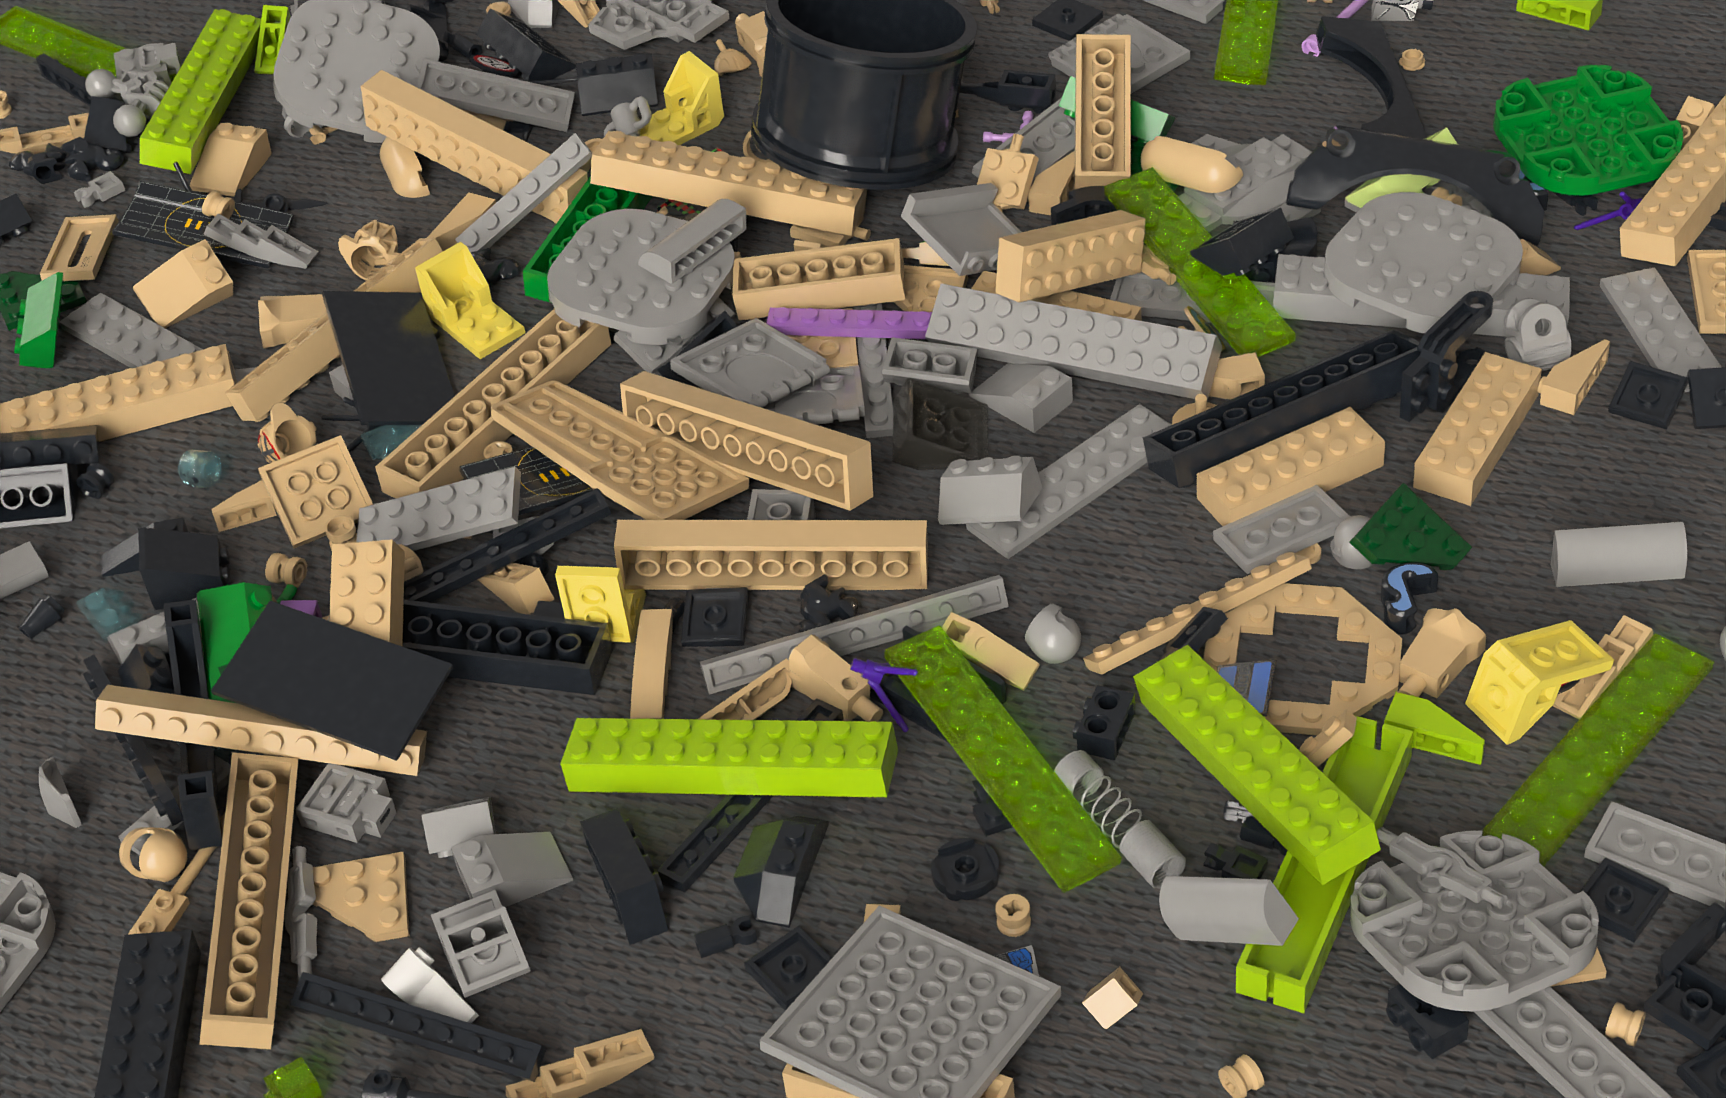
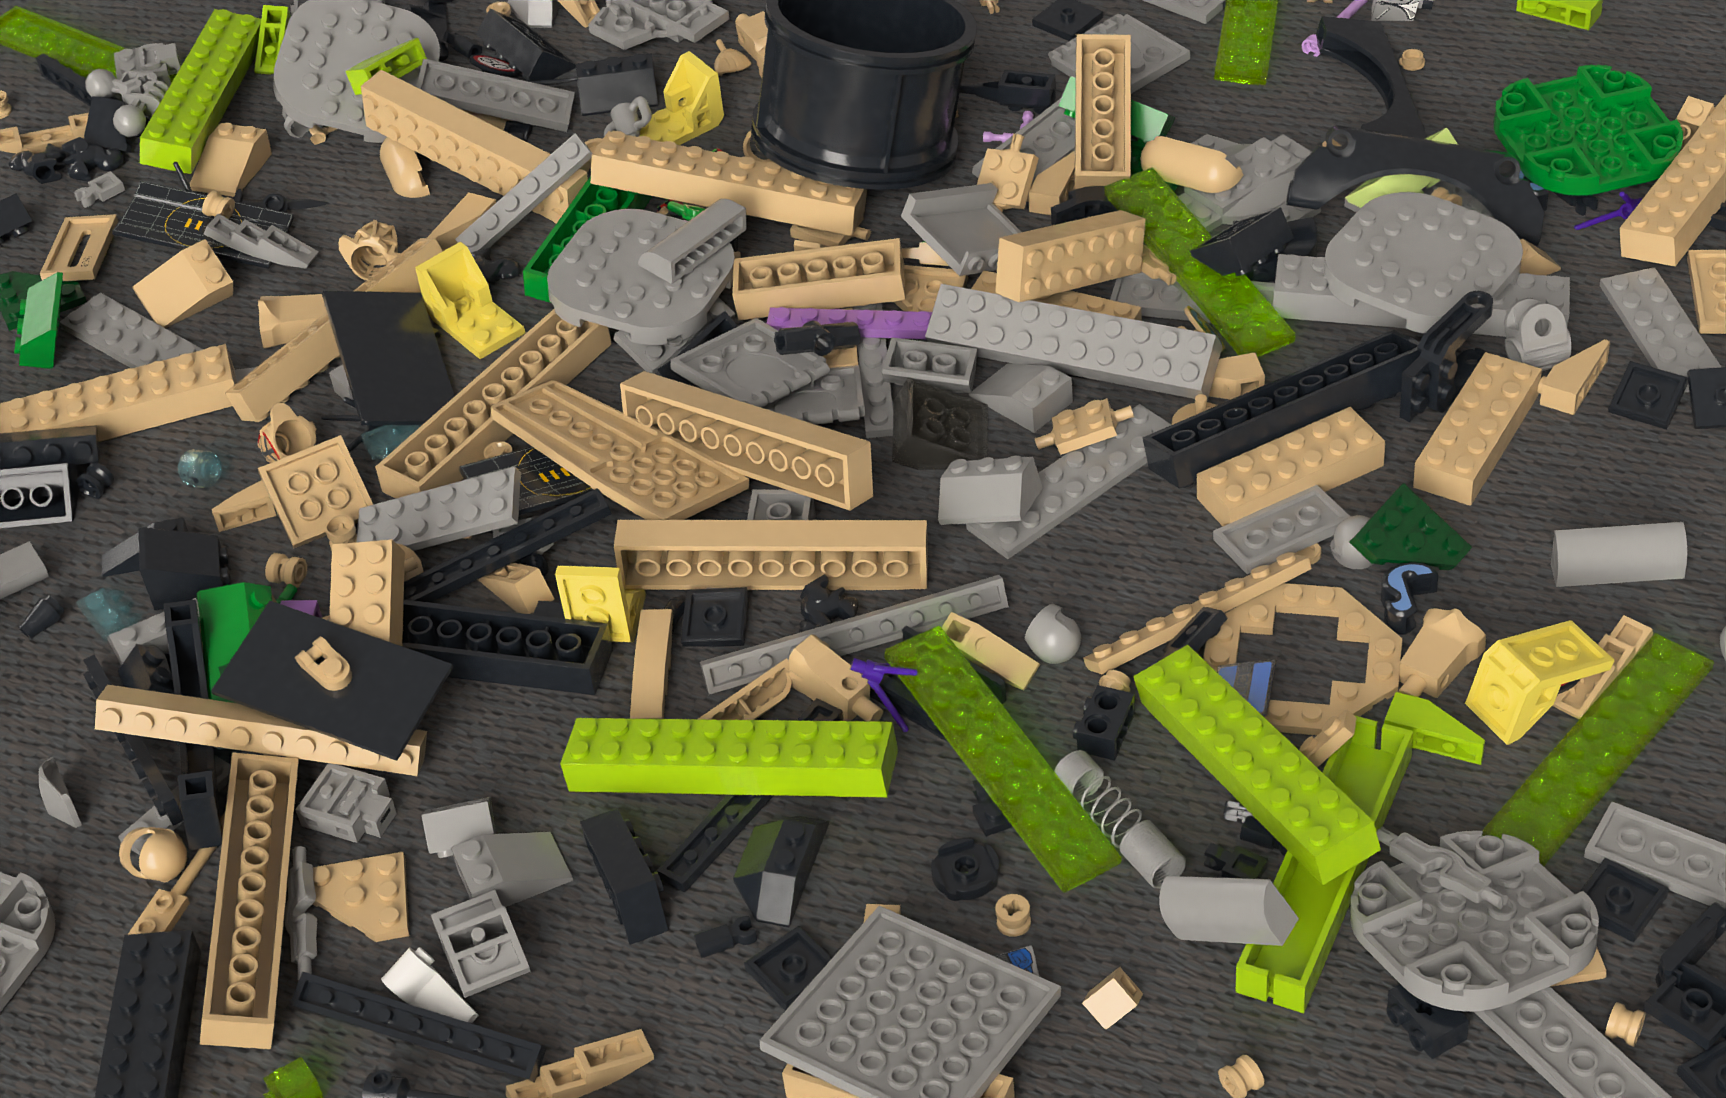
(333, 672): none -> tan plate
(394, 61): none -> lime slope
(687, 211): none -> green plate
(817, 338): none -> black piece
(1084, 426): none -> tan plate
(1115, 680): none -> tan plate

